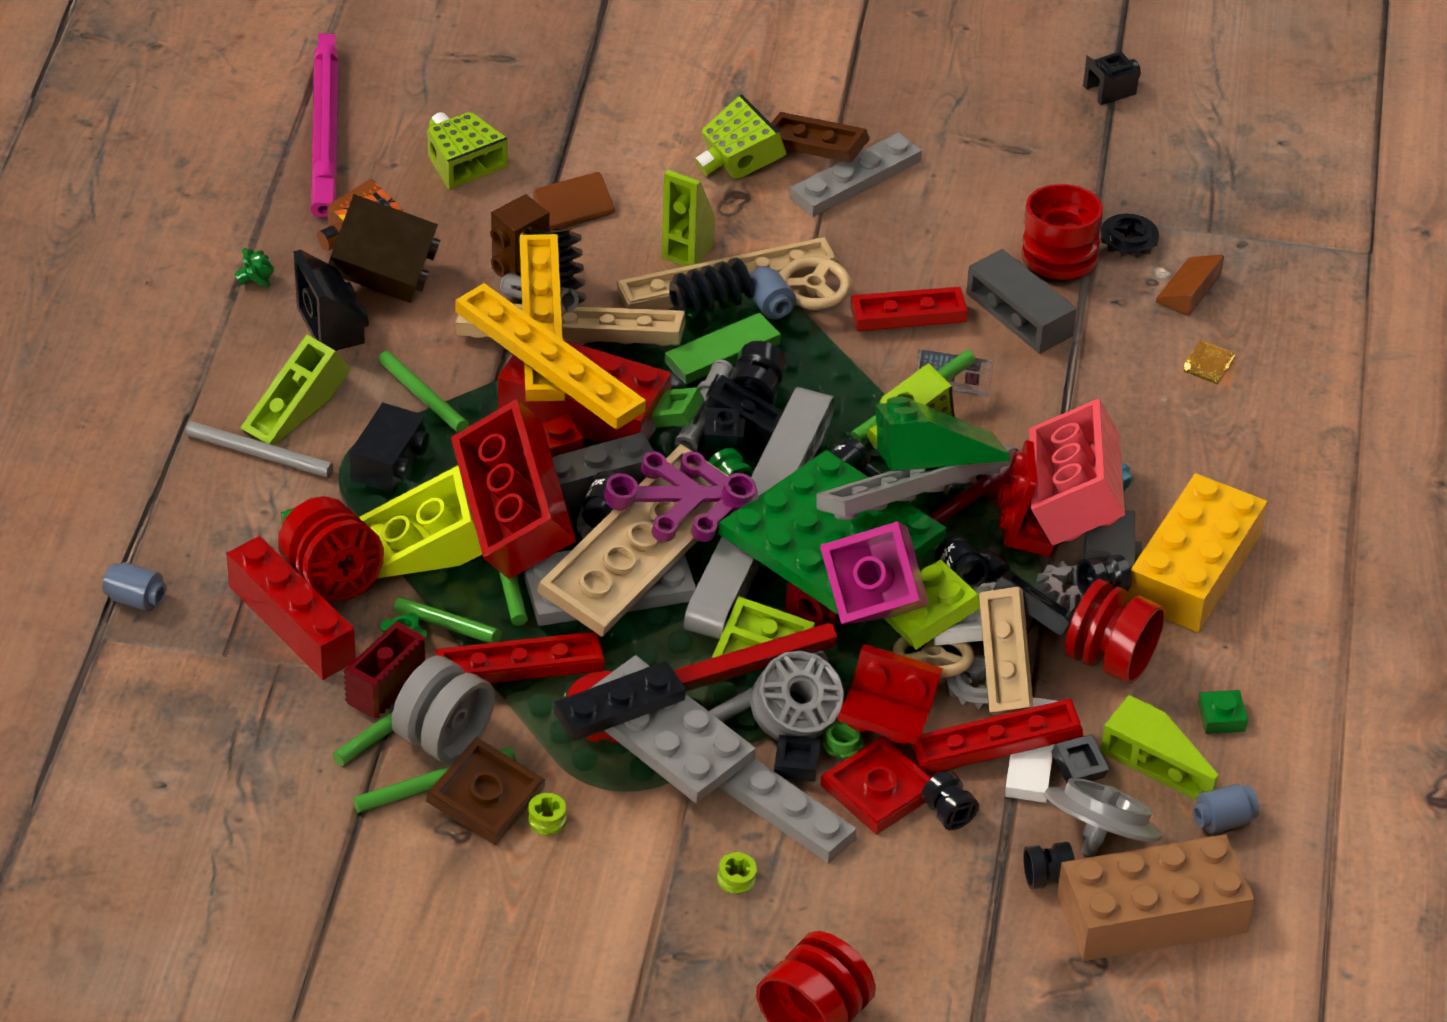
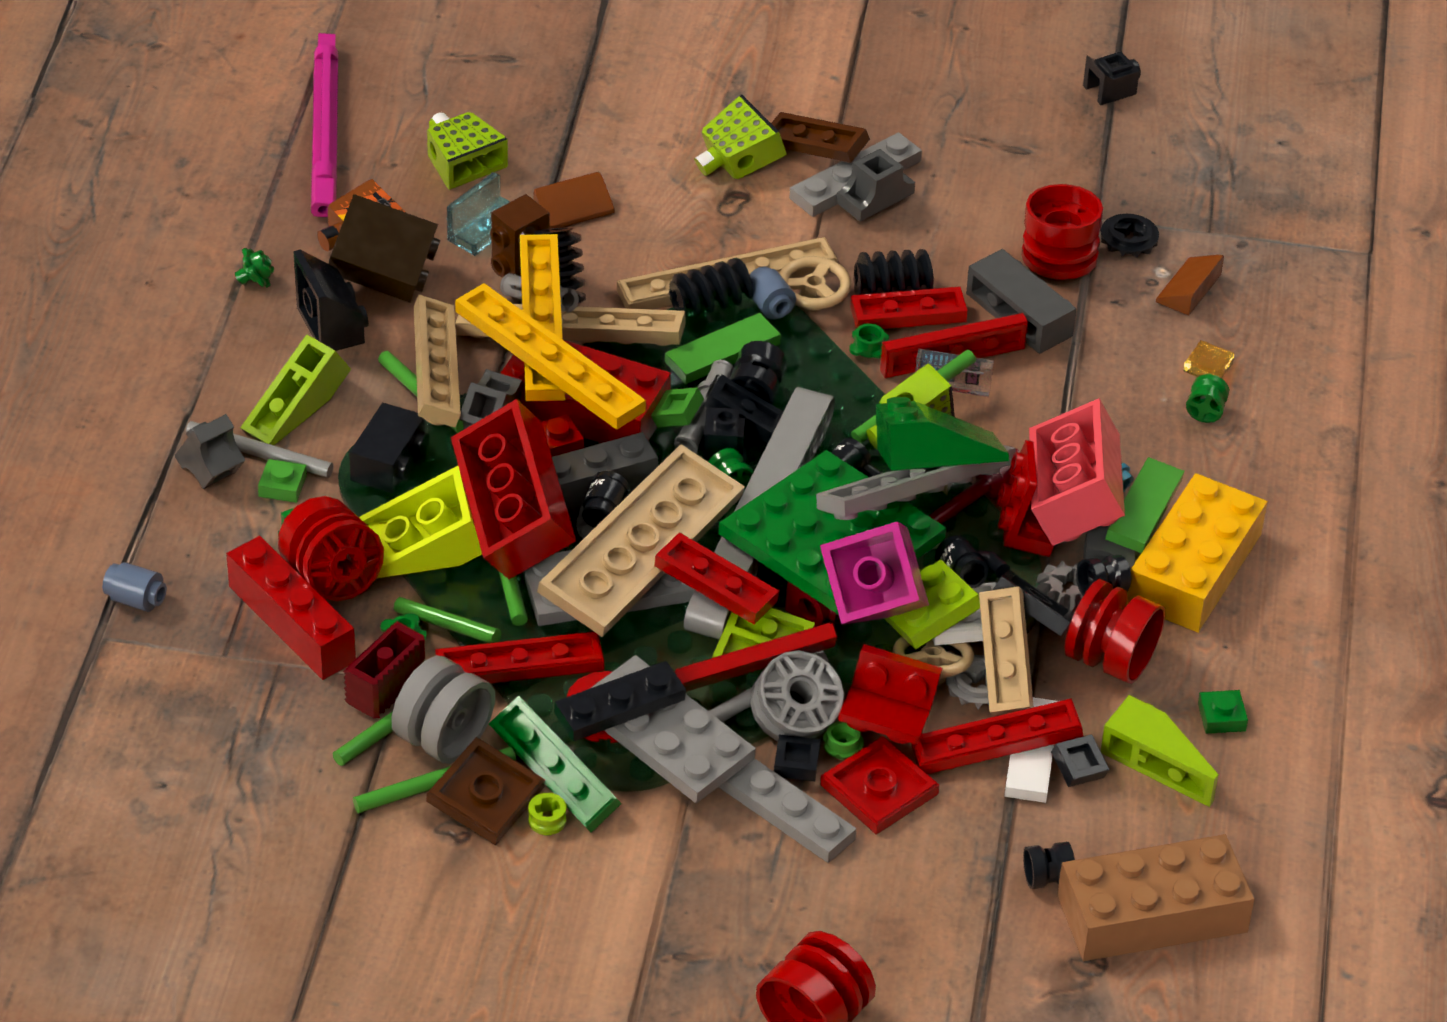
(211, 451): none -> dark grey brick
(282, 480): none -> bright green plate
(436, 362): none -> tan plate
(471, 215): none -> clear light blue panel
(489, 395): none -> dark grey brick
(556, 763): none -> tile
(687, 220): lime slope -> none
(716, 578): none -> red plate
(728, 491): magenta plant -> none
(736, 862): lime bush -> none
(868, 341): none -> green plate
(874, 185): none -> dark grey brick
(893, 271): none -> black piece
(953, 804): black wheel -> none
(981, 338): none -> red tile
(1103, 810): light grey piece -> none
(1145, 505): none -> bright green tile
(1207, 398): none -> green wheel
(1226, 808): sand blue brick -> none

